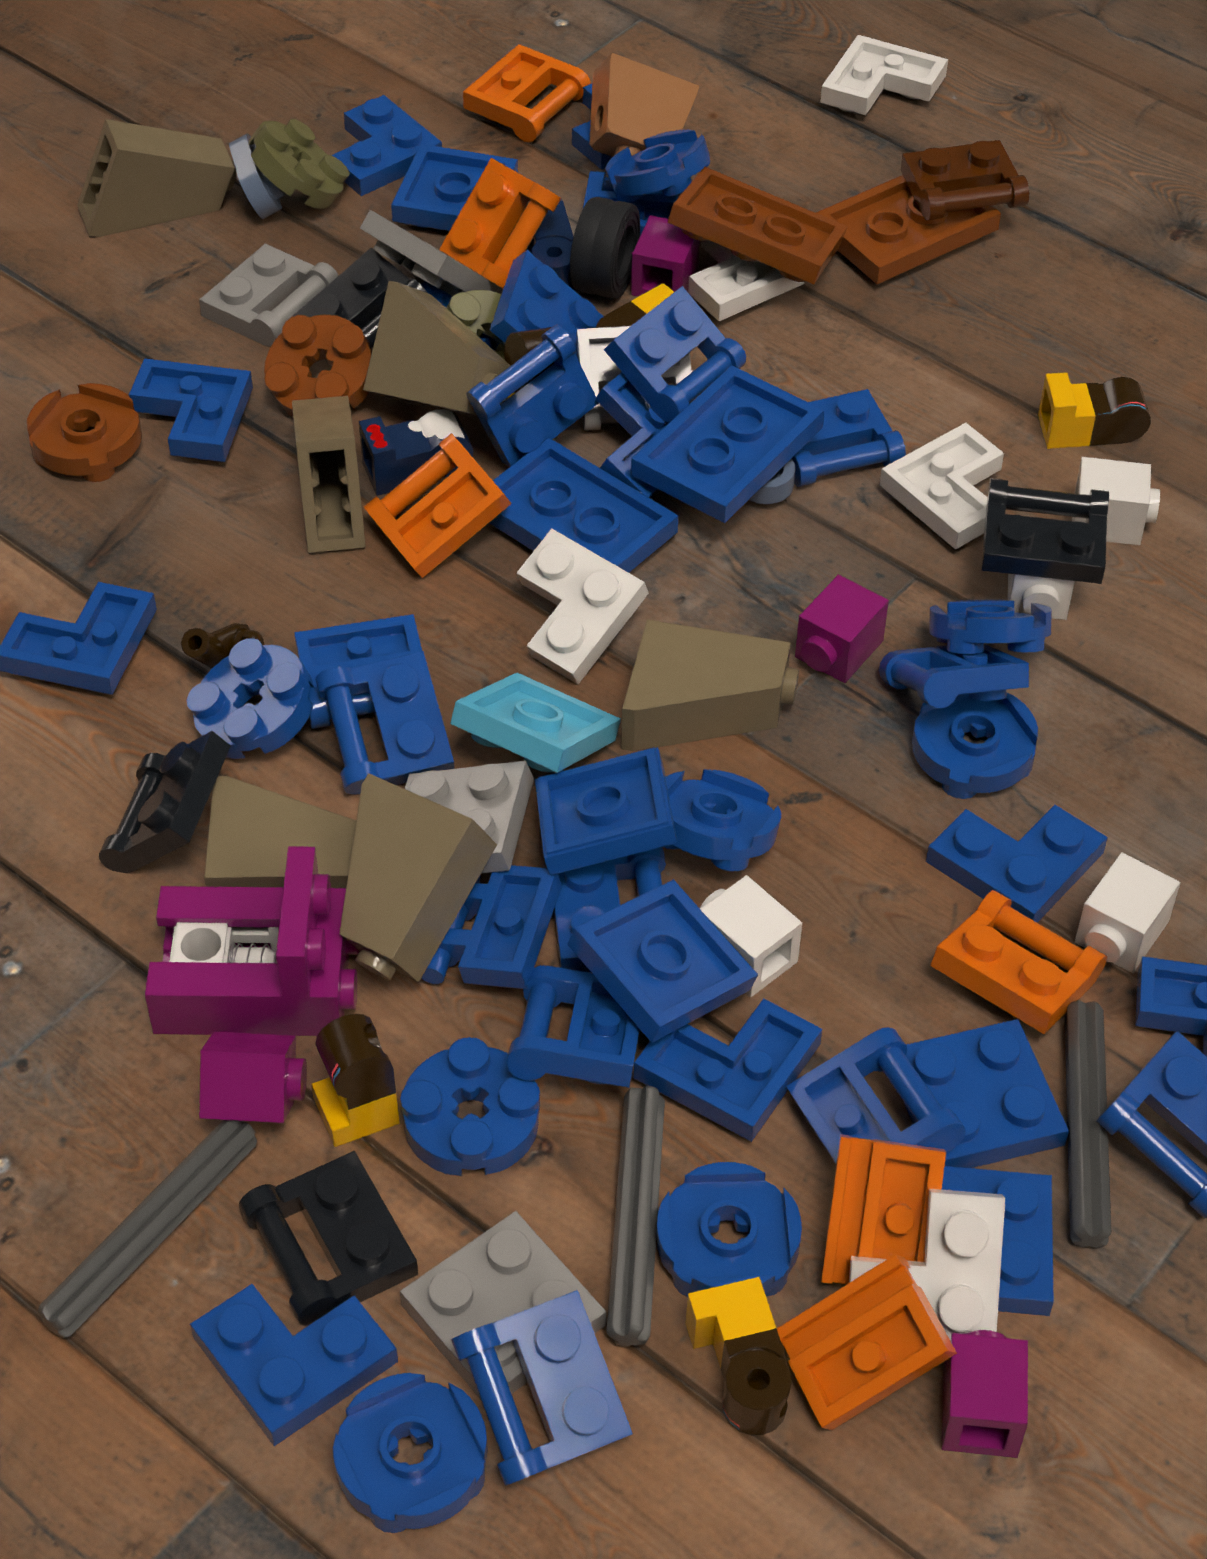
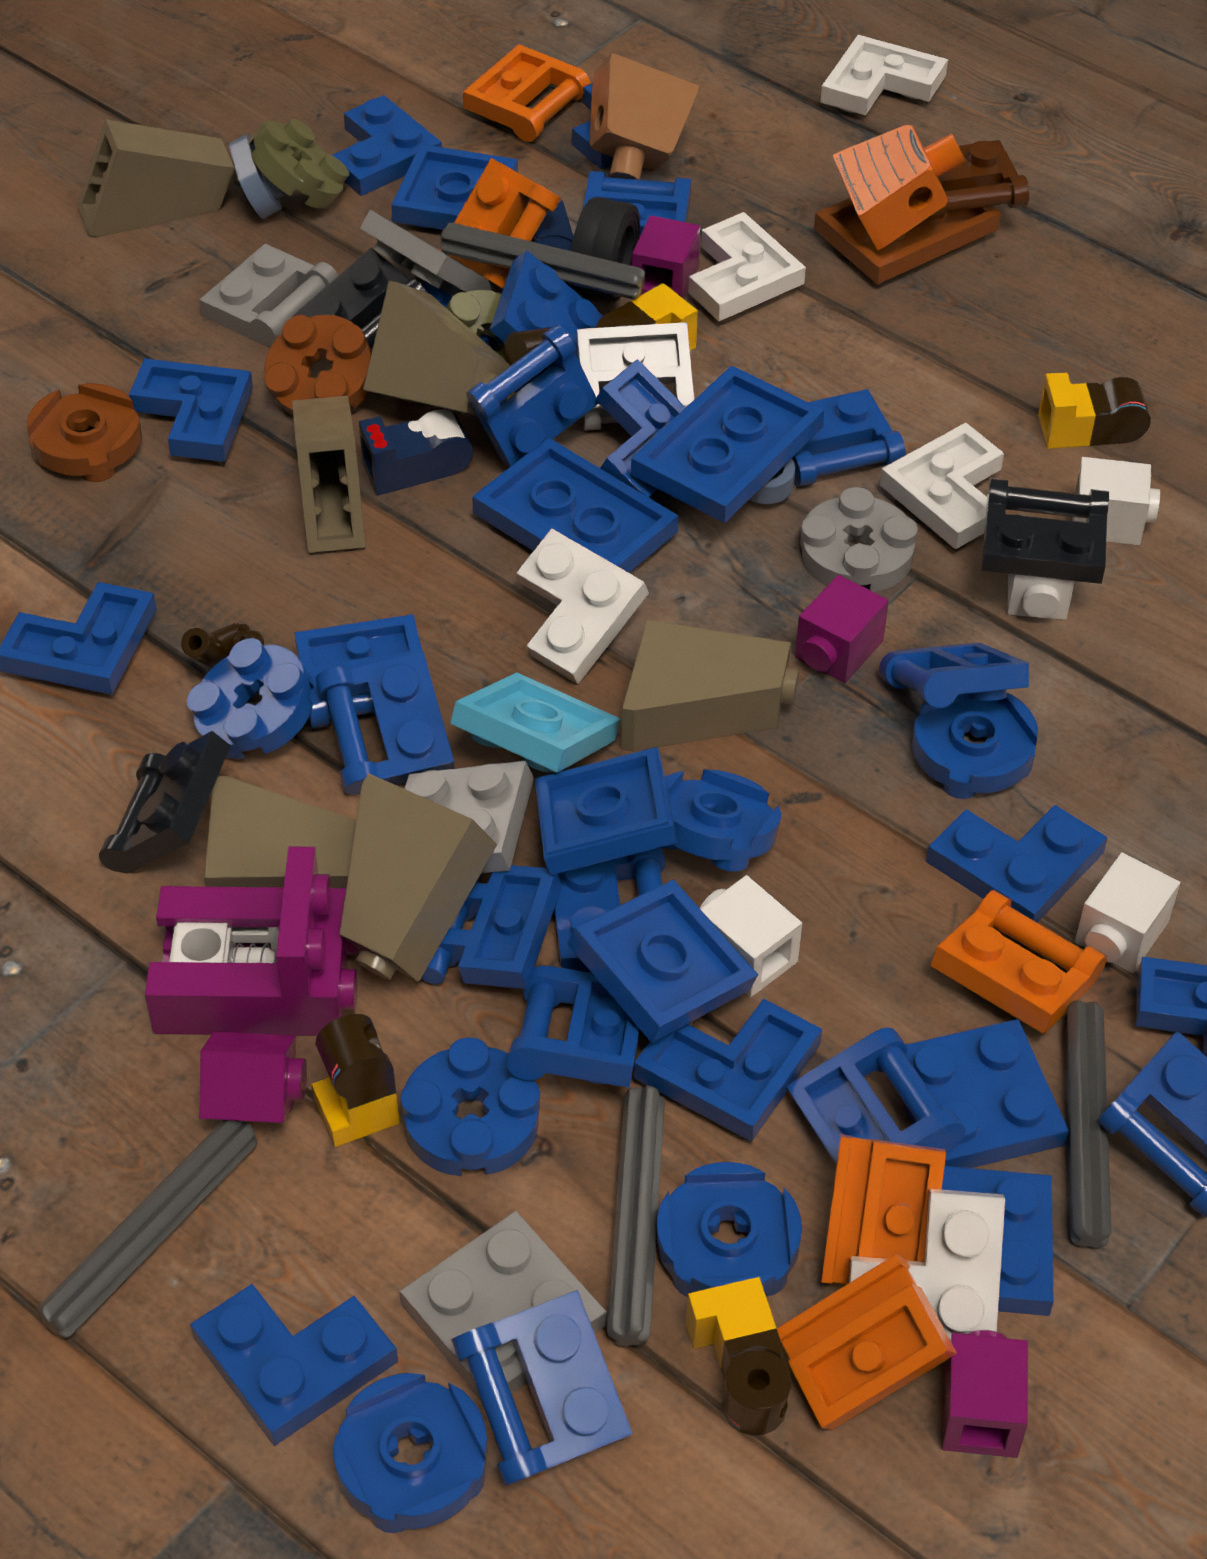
(350, 1227): black plate -> none
(443, 516): orange plate -> none
(570, 266): none -> dark grey axle
(662, 341): blue plate -> none
(663, 165): blue plate -> none
(757, 225): dark orange plate -> none
(864, 518): none -> light grey plate
(896, 180): none -> orange torso
(990, 621): blue plate -> none

